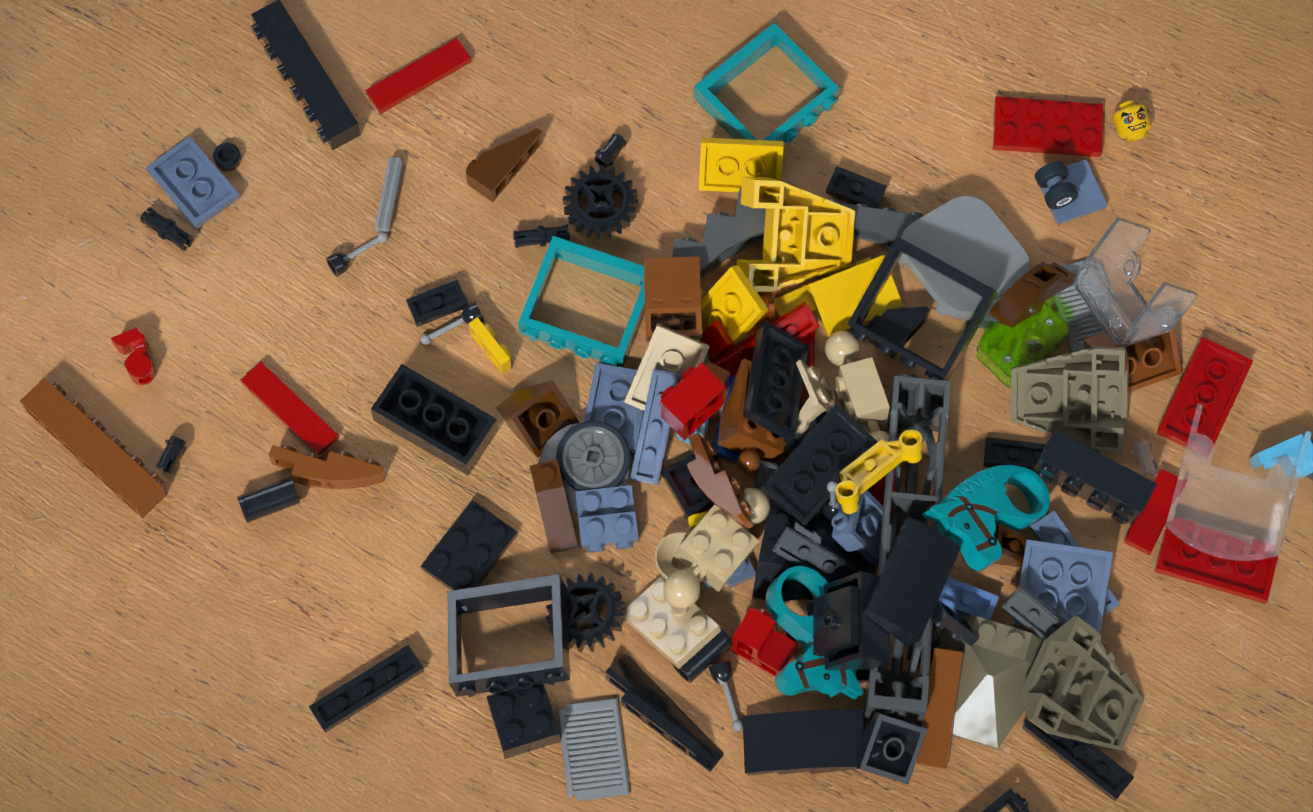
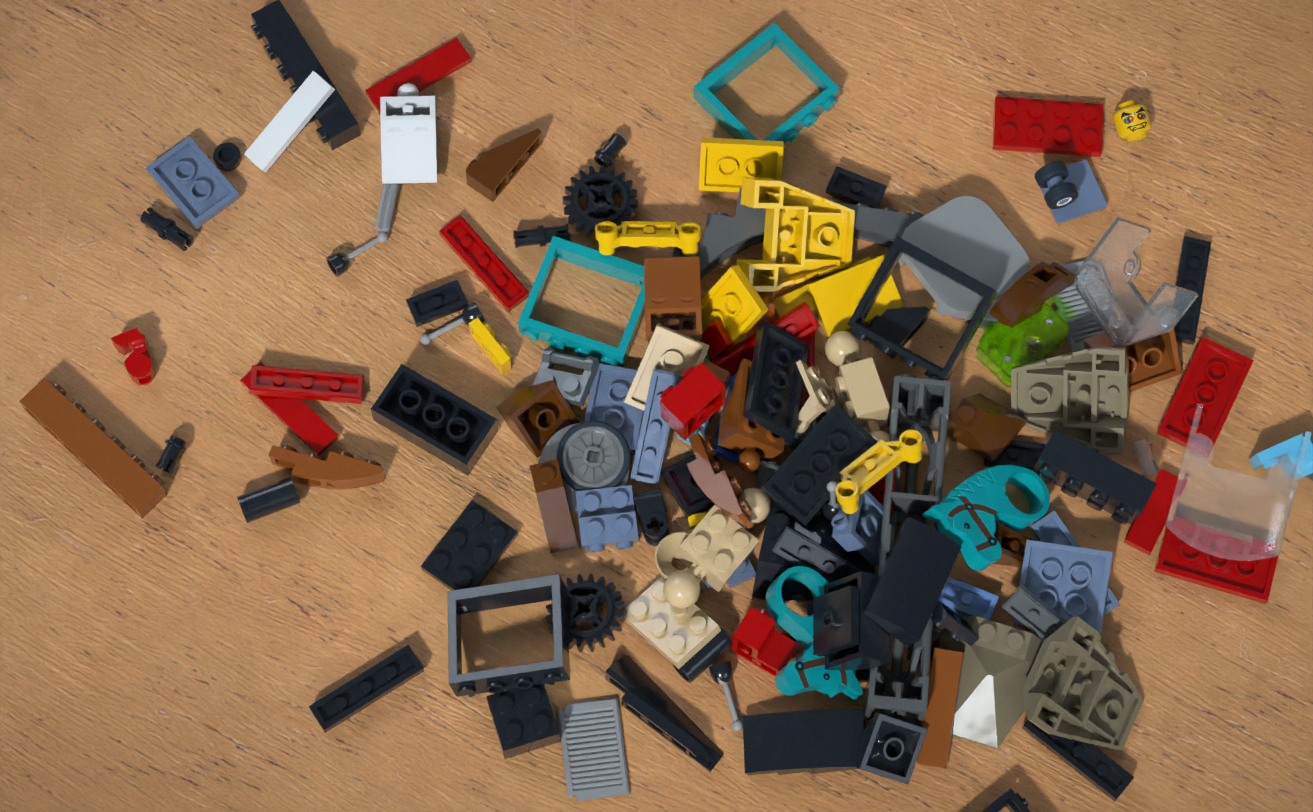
(289, 121): none -> white tile
(306, 384): none -> red tile
(408, 137): none -> white slope
(484, 263): none -> red tile
(572, 386): none -> dark grey plate
(648, 234): none -> yellow plate
(652, 513): none -> black piece
(983, 426): none -> reddish brown slope
(1191, 276): none -> black tile

